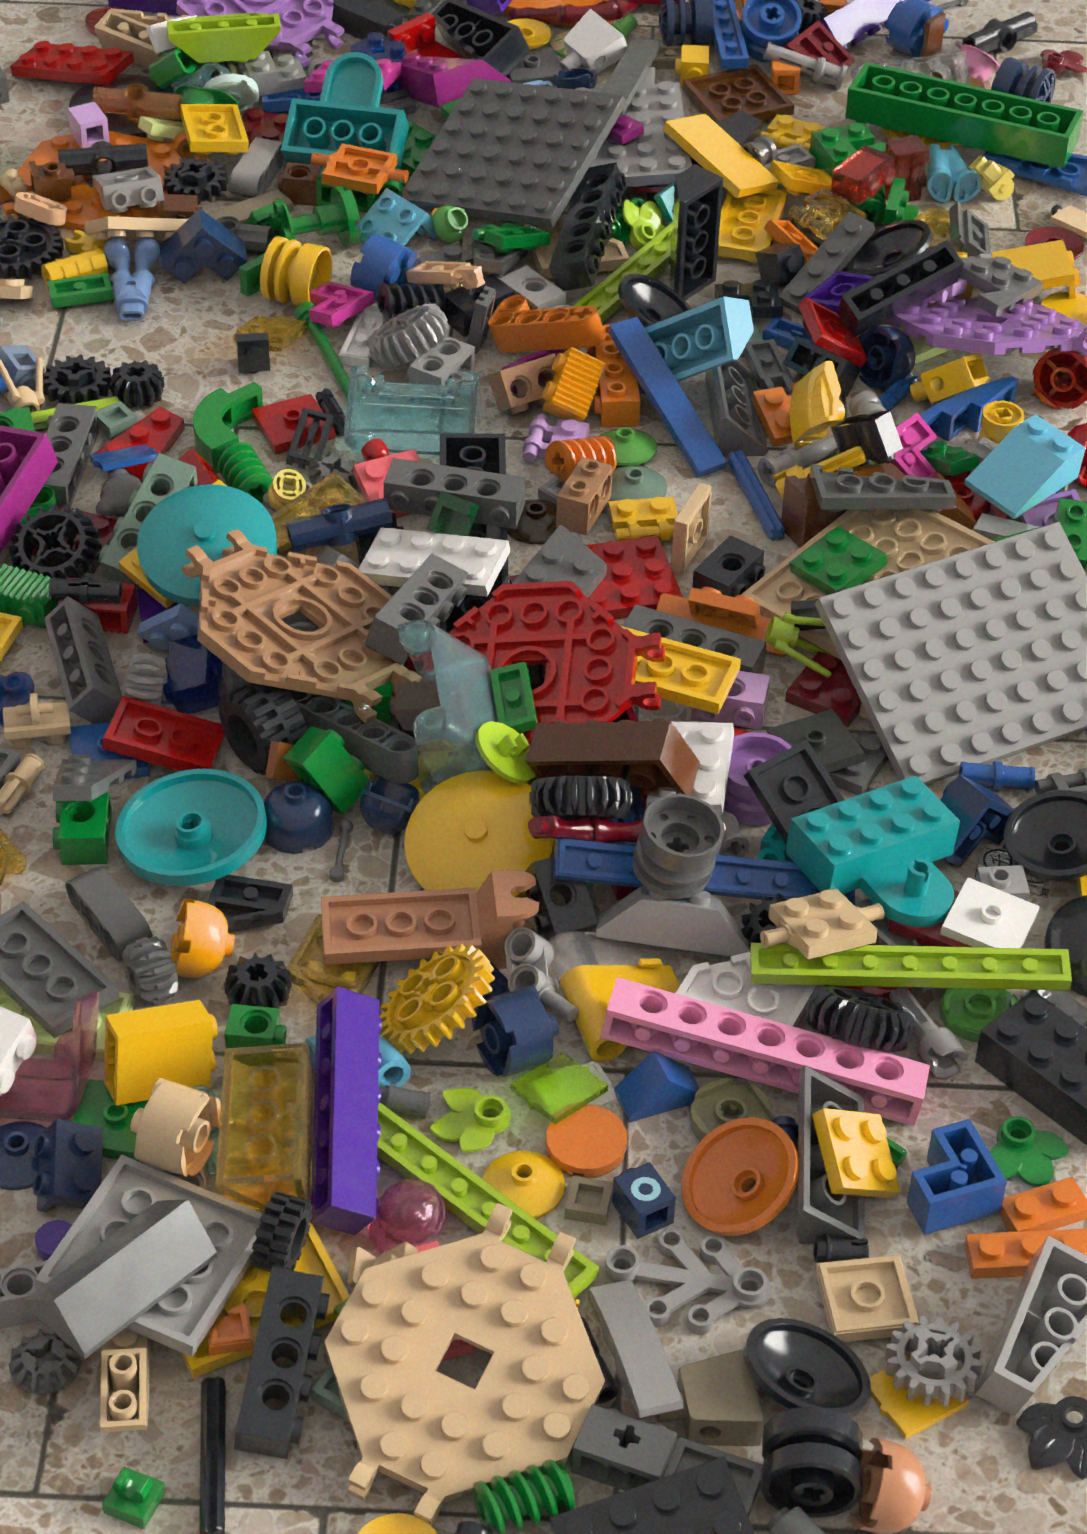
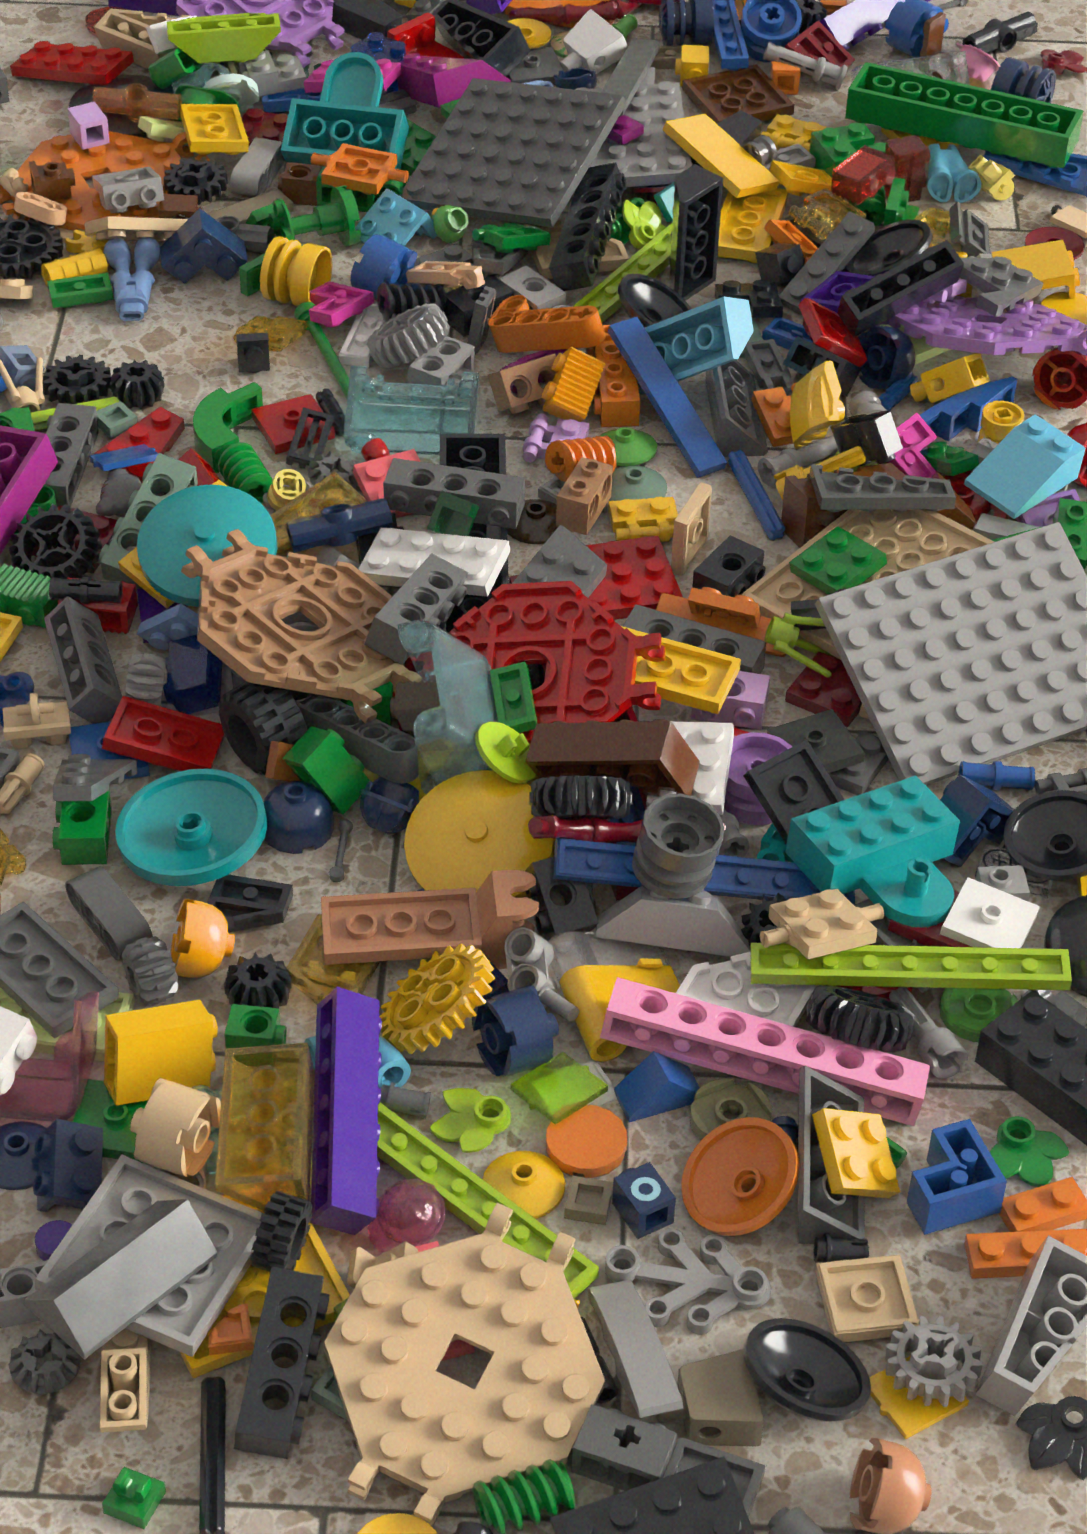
(120, 158): black piece -> none
(812, 1461): black wheel -> none

